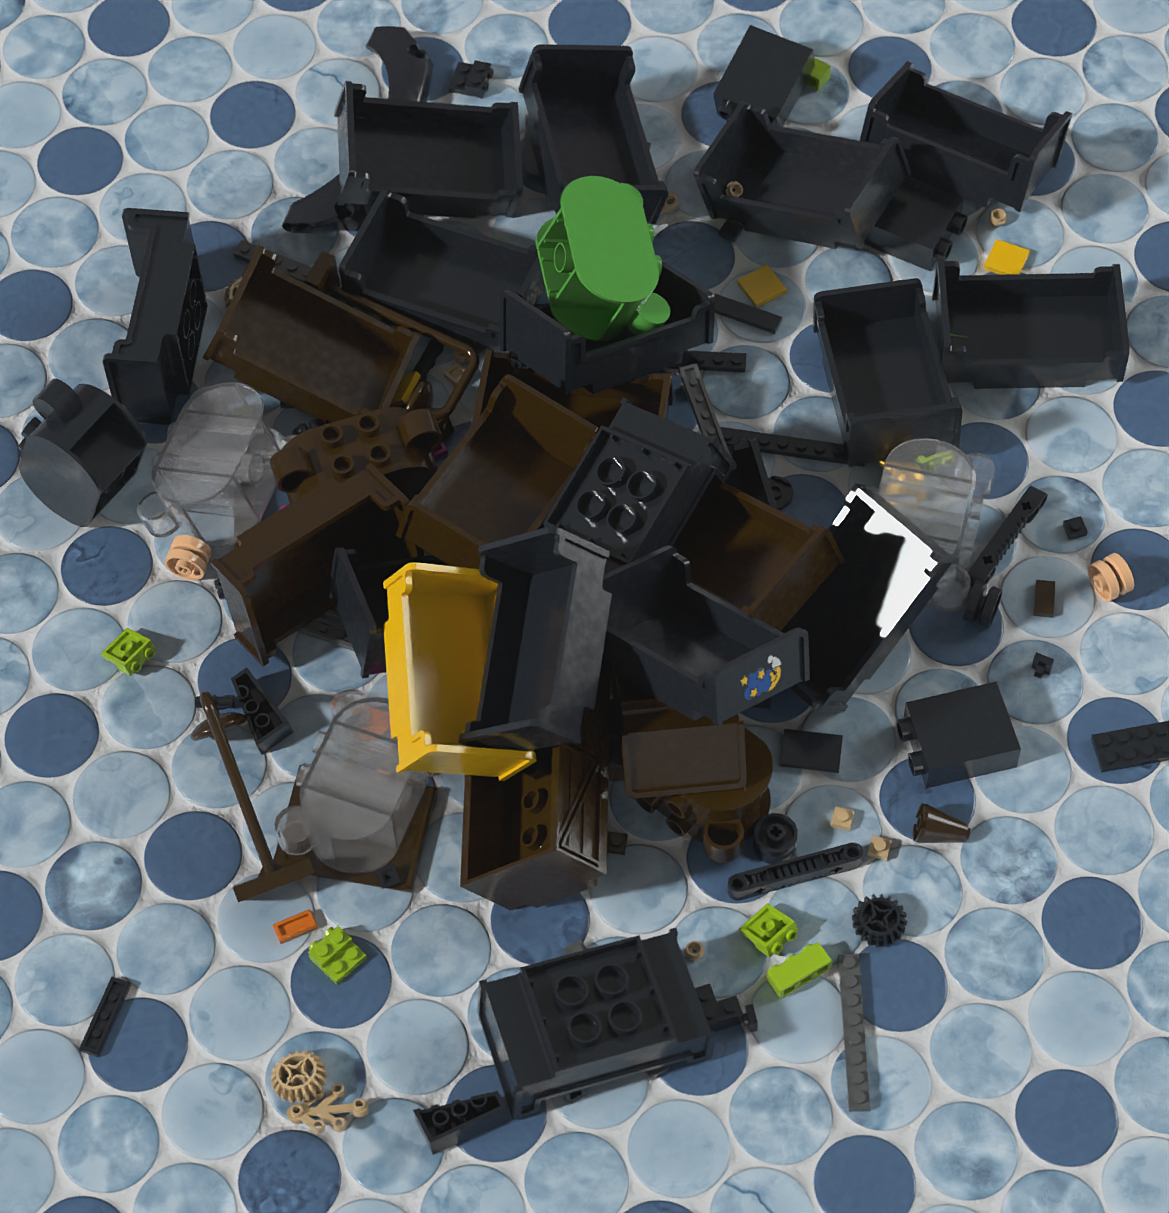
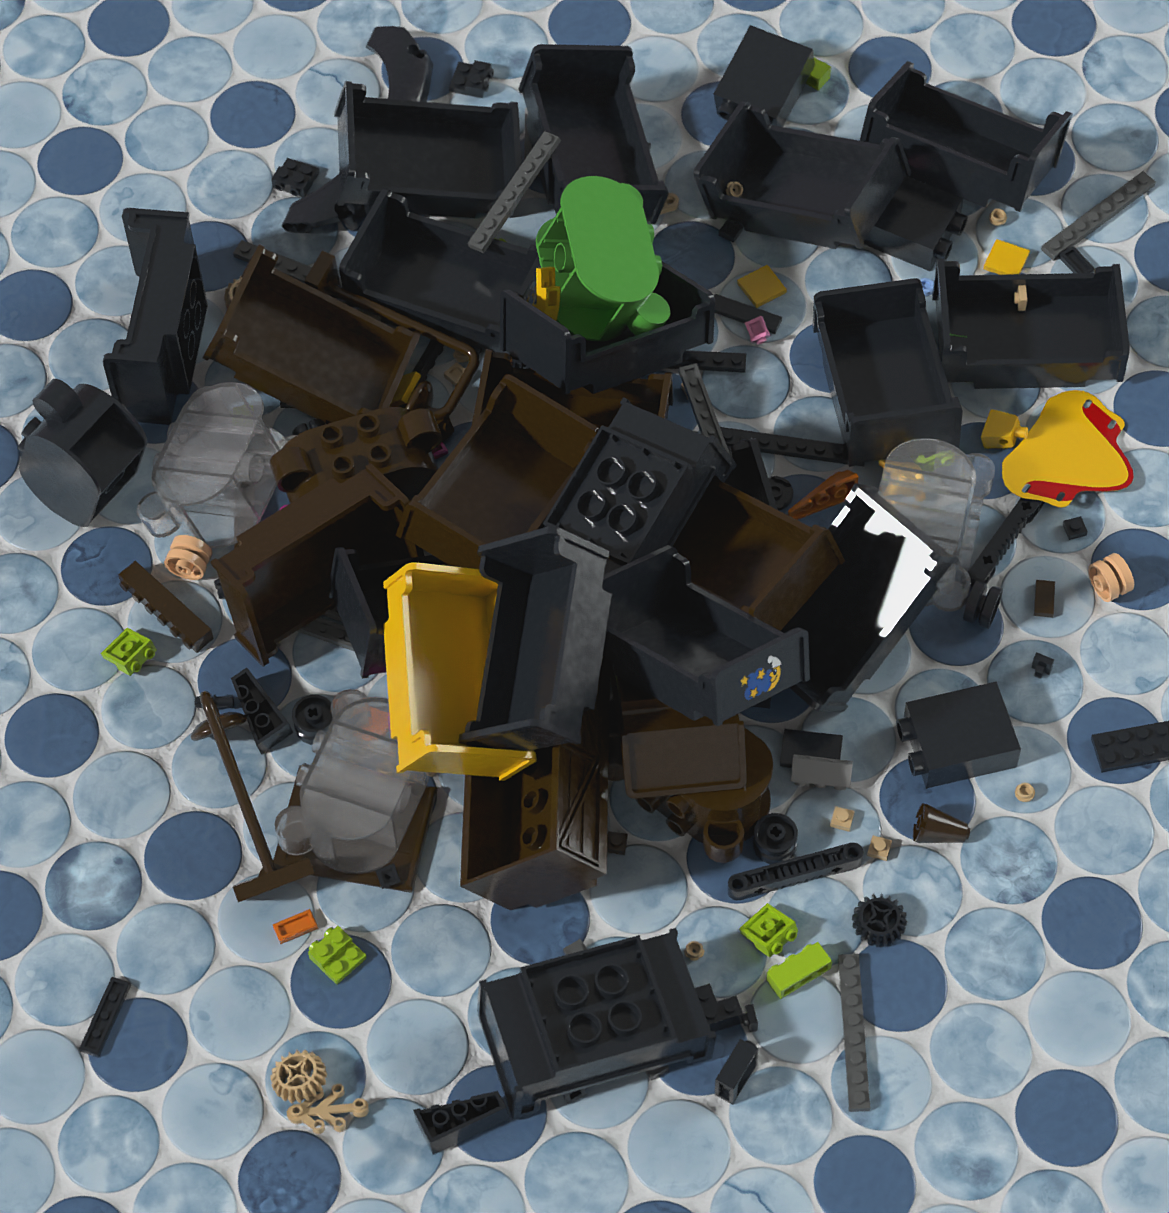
(165, 607): none -> dark brown brick
(294, 177): none -> black plate
(310, 716): none -> black wheel
(514, 192): none -> dark grey plate
(547, 293): none -> yellow slope
(736, 1071): none -> black window
(757, 330): none -> bright pink bracket
(821, 772): none -> light grey brick
(827, 494): none -> orange wedge
(927, 286): none -> light blue tile
(1002, 430): none -> yellow torso
(1020, 298): none -> tan plate
(1024, 792): none -> tan plate
(1068, 452): none -> yellow piece
(1075, 261): none -> black tile
(1098, 215): none -> dark grey plate

